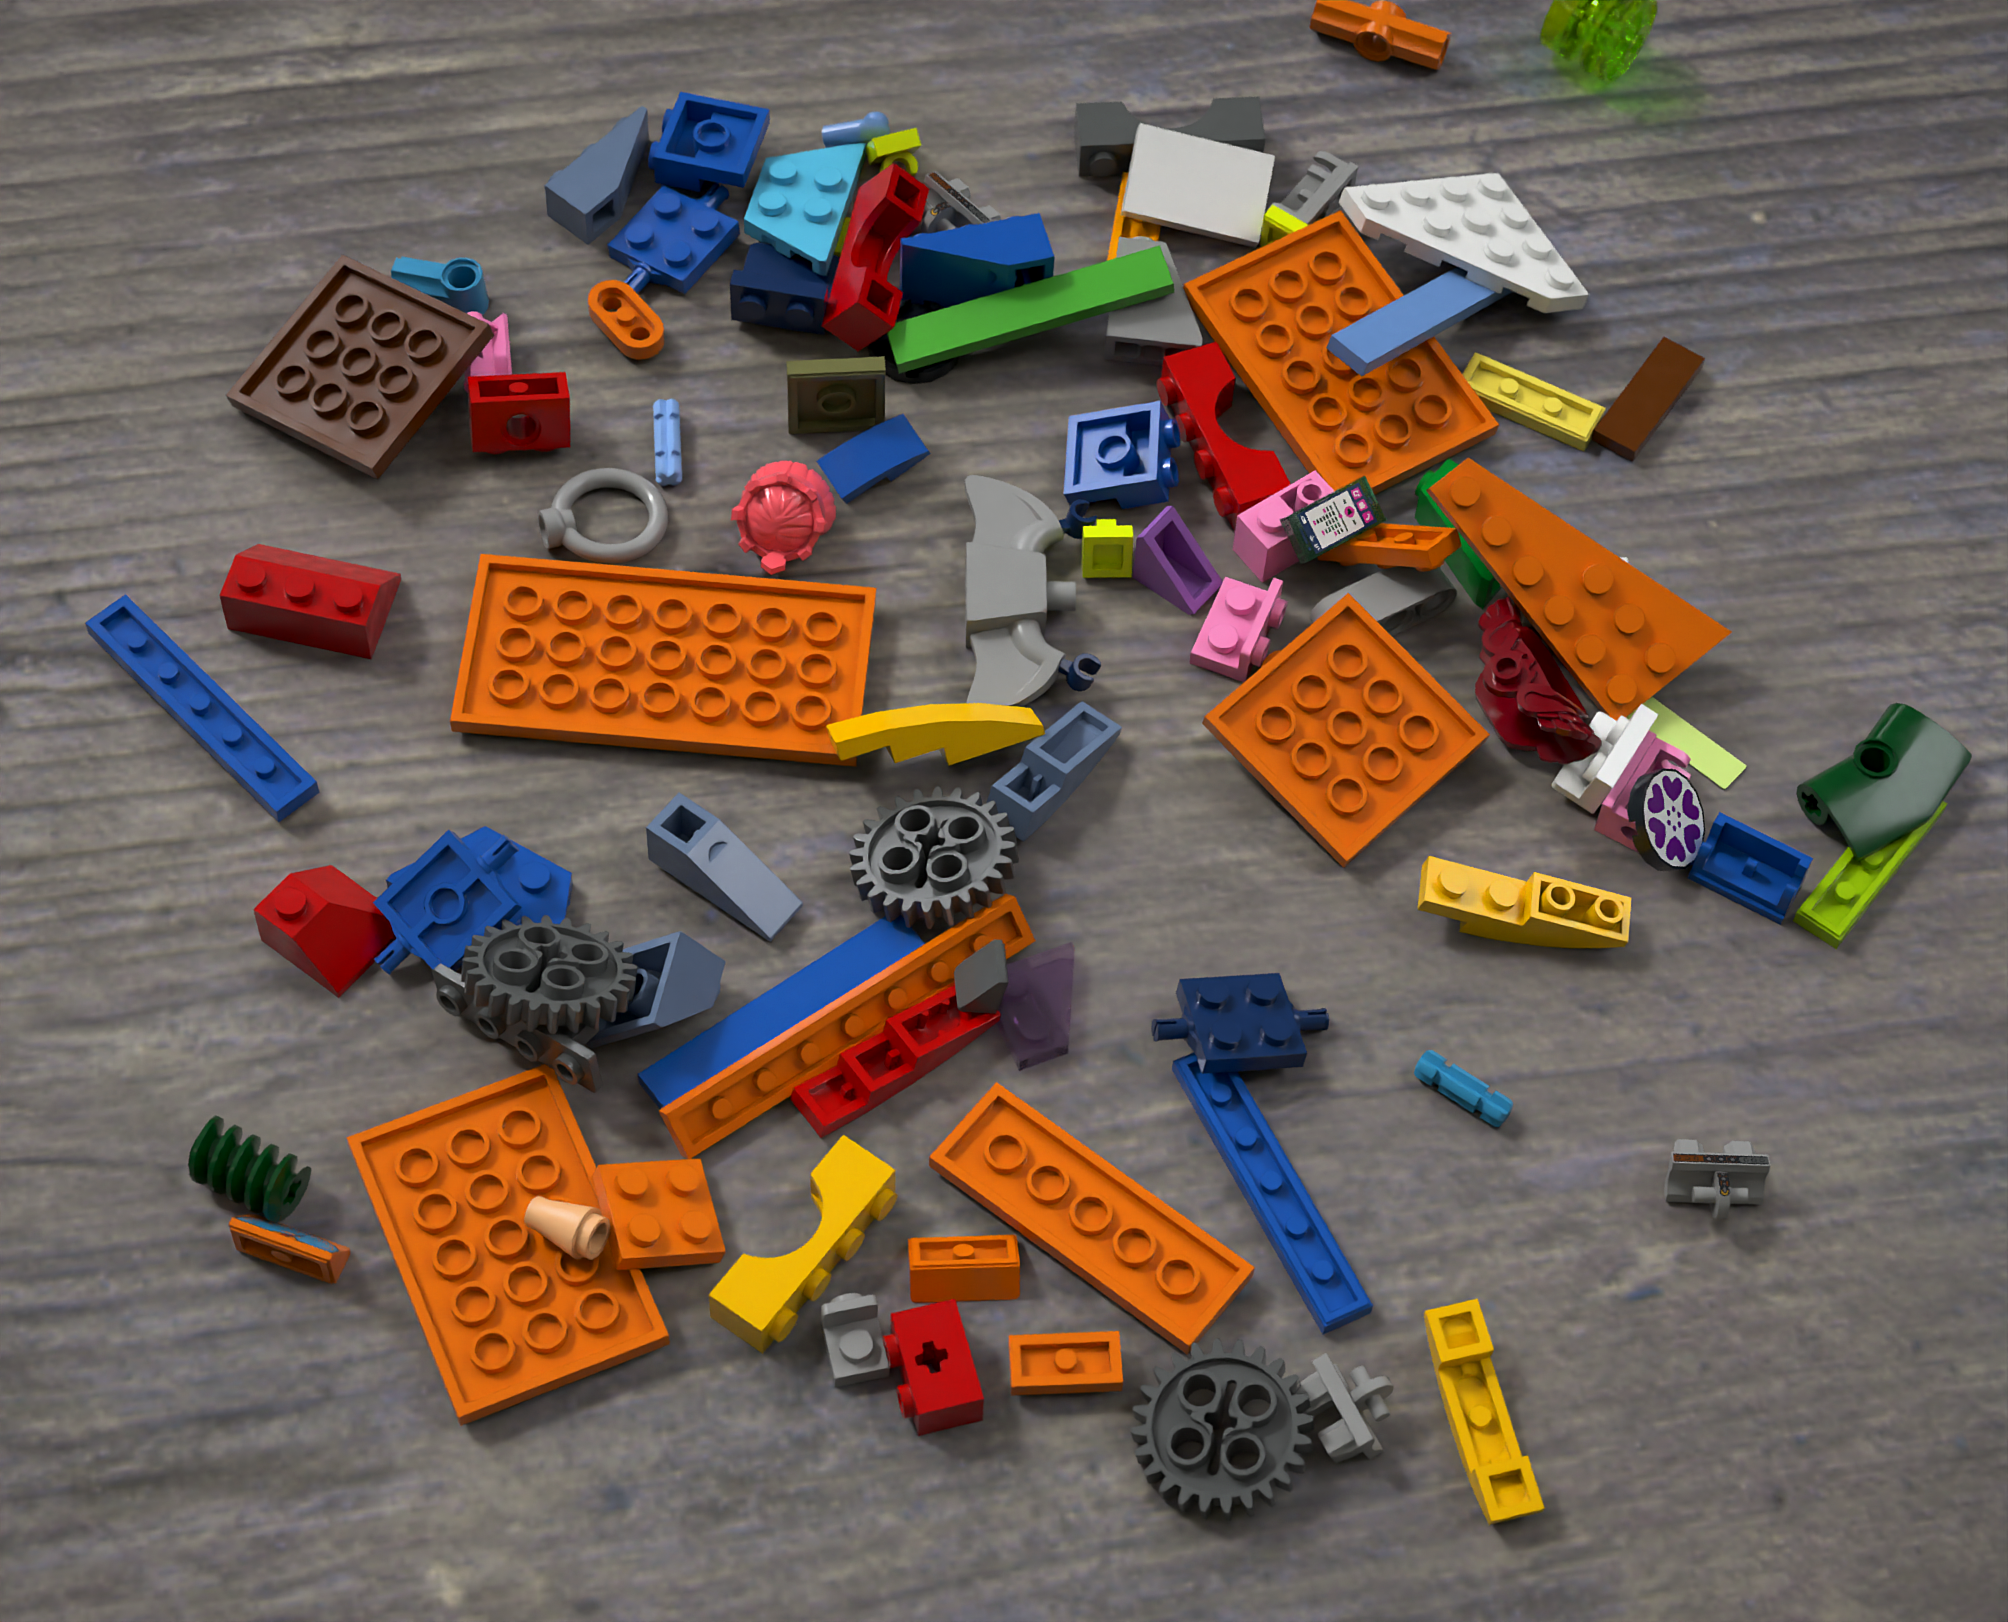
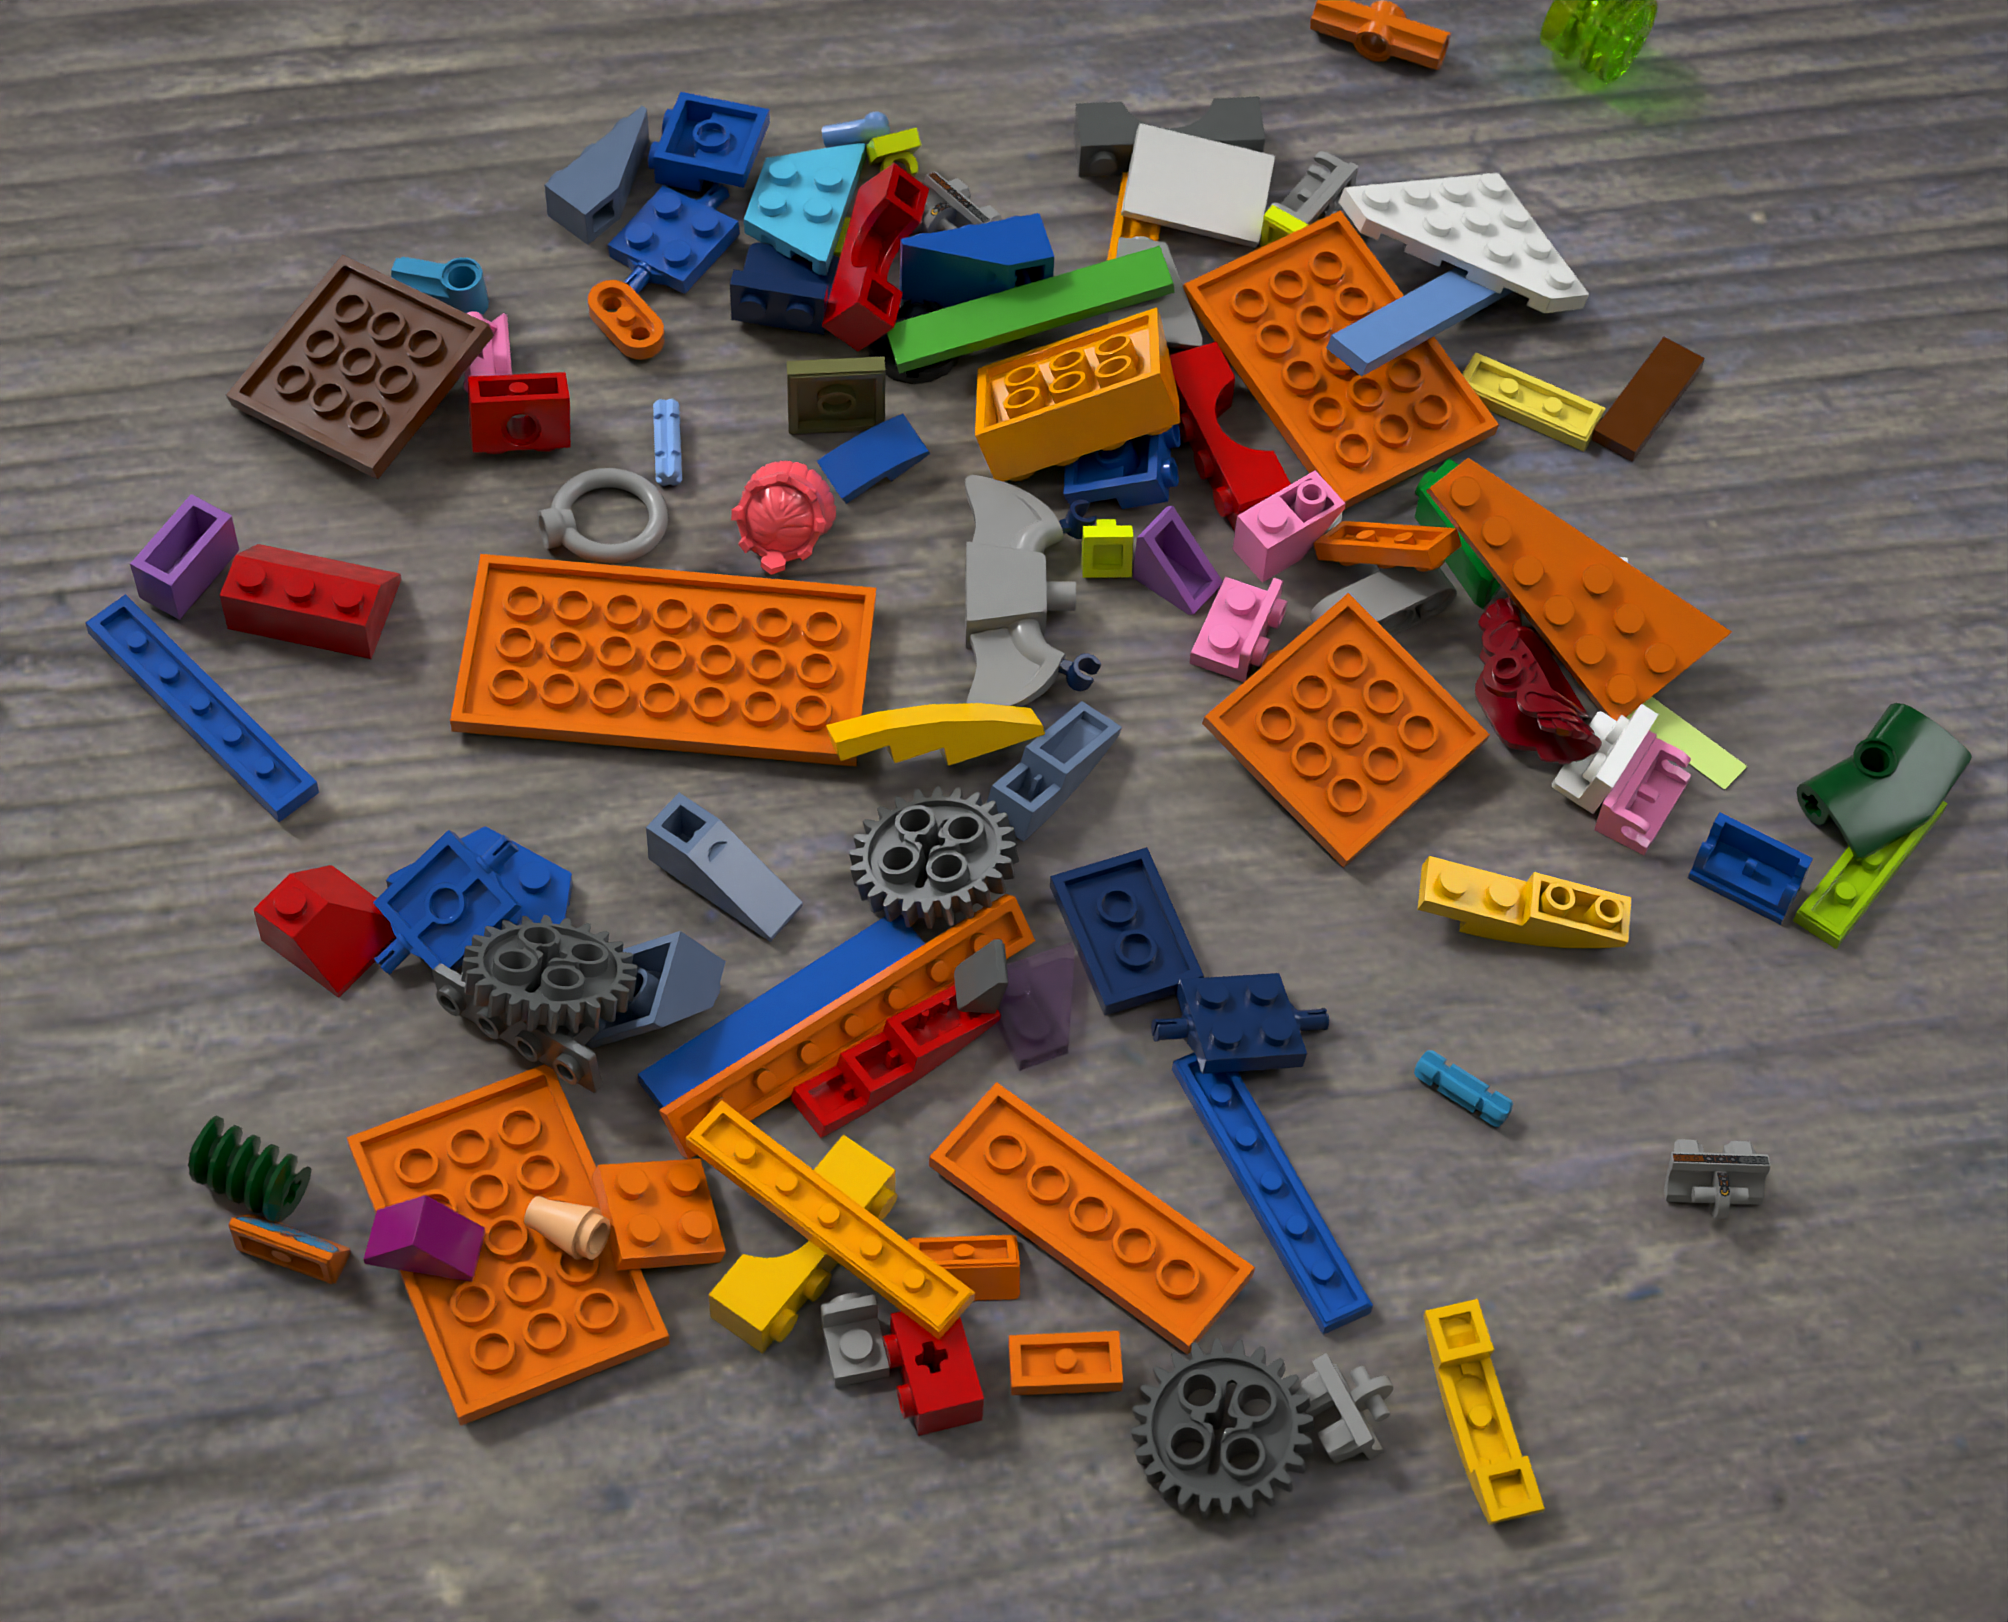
(185, 556): none -> medium lavender piece
(425, 1240): none -> magenta slope
(830, 1219): none -> light orange tile
(1076, 397): none -> light orange slope
(1125, 930): none -> dark blue plate
(1332, 519): tile -> none
(1666, 819): tile -> none

